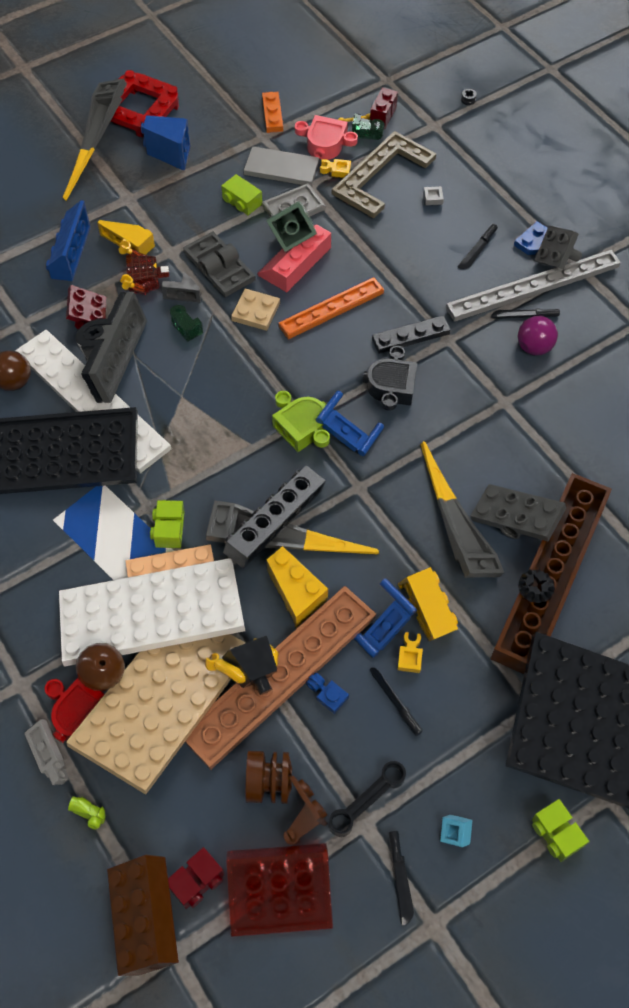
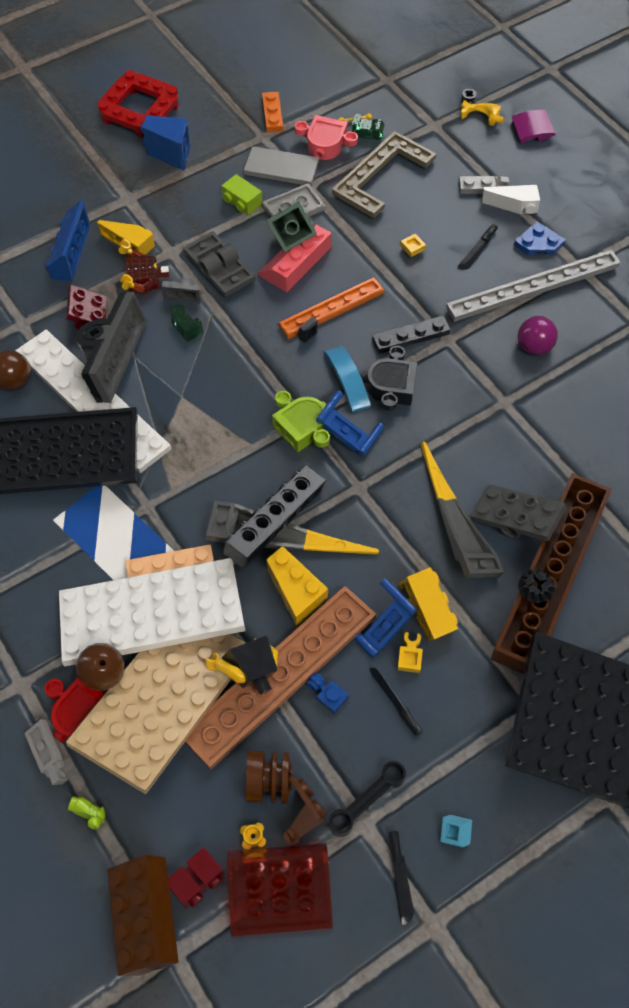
(102, 109): dark grey plate -> none
(168, 524): lime piece -> none
(255, 309): tan plate -> none
(257, 830): none -> yellow plate
(308, 329): none -> black tile
(338, 168): yellow plate -> none
(349, 378): none -> dark azure slope
(384, 105): piece -> none
(413, 245): none -> yellow plate
(433, 195): light grey plate -> none
(476, 184): none -> light grey hinge
(488, 109): none -> yellow animal
(499, 314): black piece -> none
(517, 199): none -> white slope
(533, 125): none -> magenta slope
(558, 247): dark grey plate -> none
(561, 836): lime piece -> none

